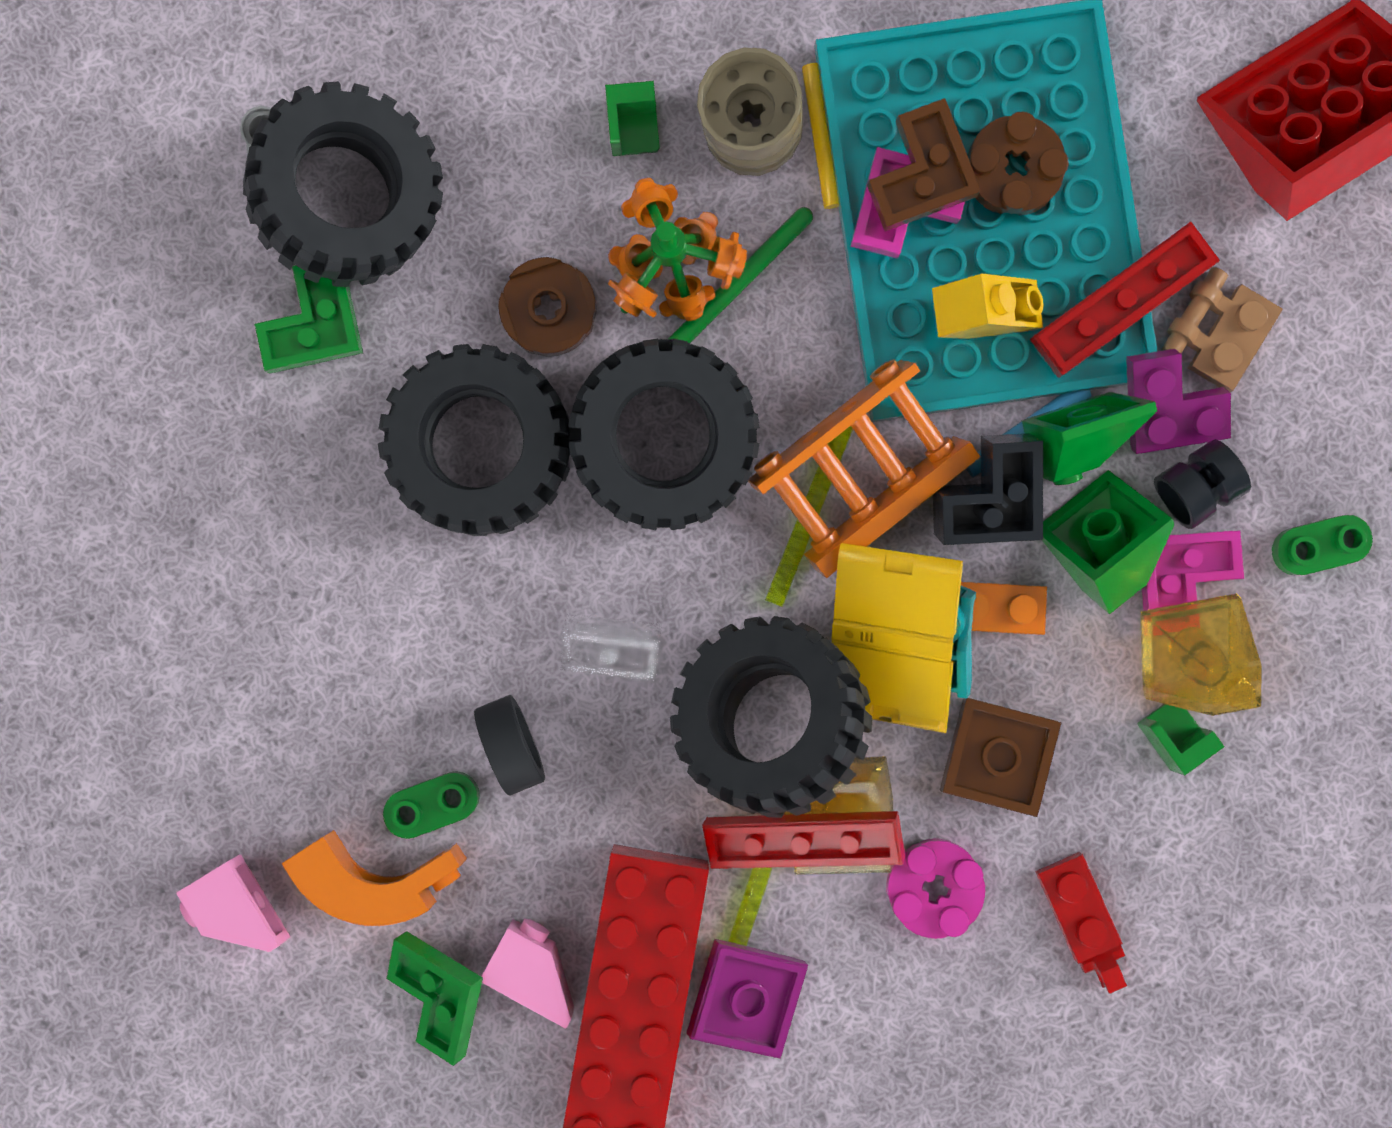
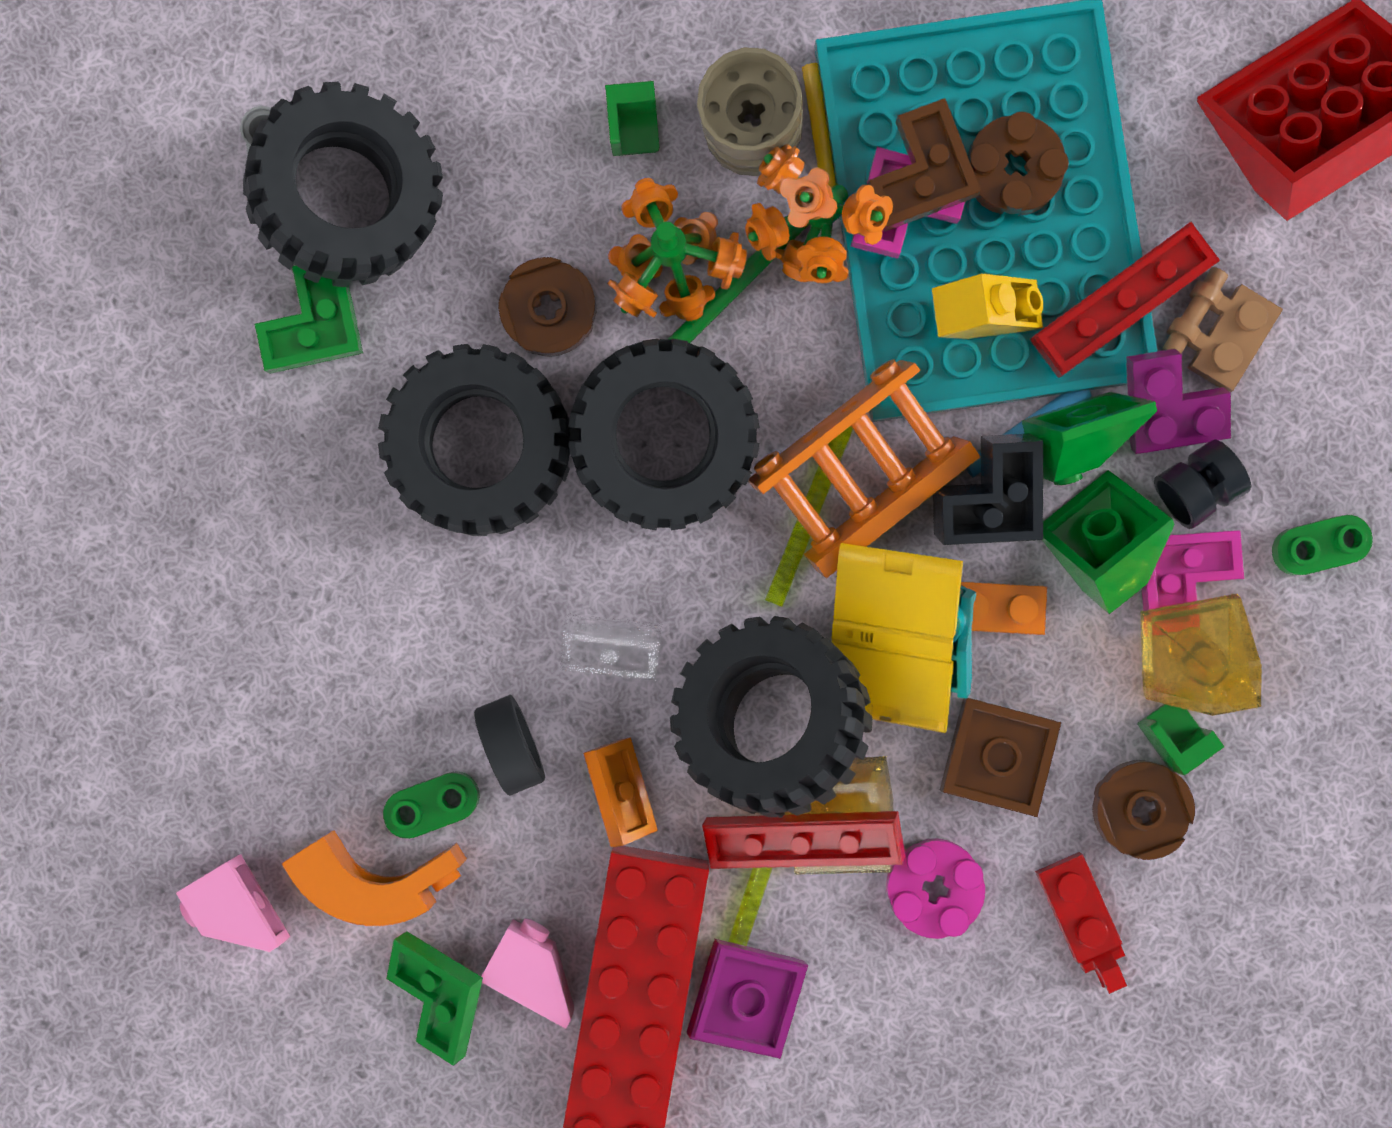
(620, 792): none -> orange plate
(814, 204): none -> orange plant
(1168, 821): none -> reddish brown plate

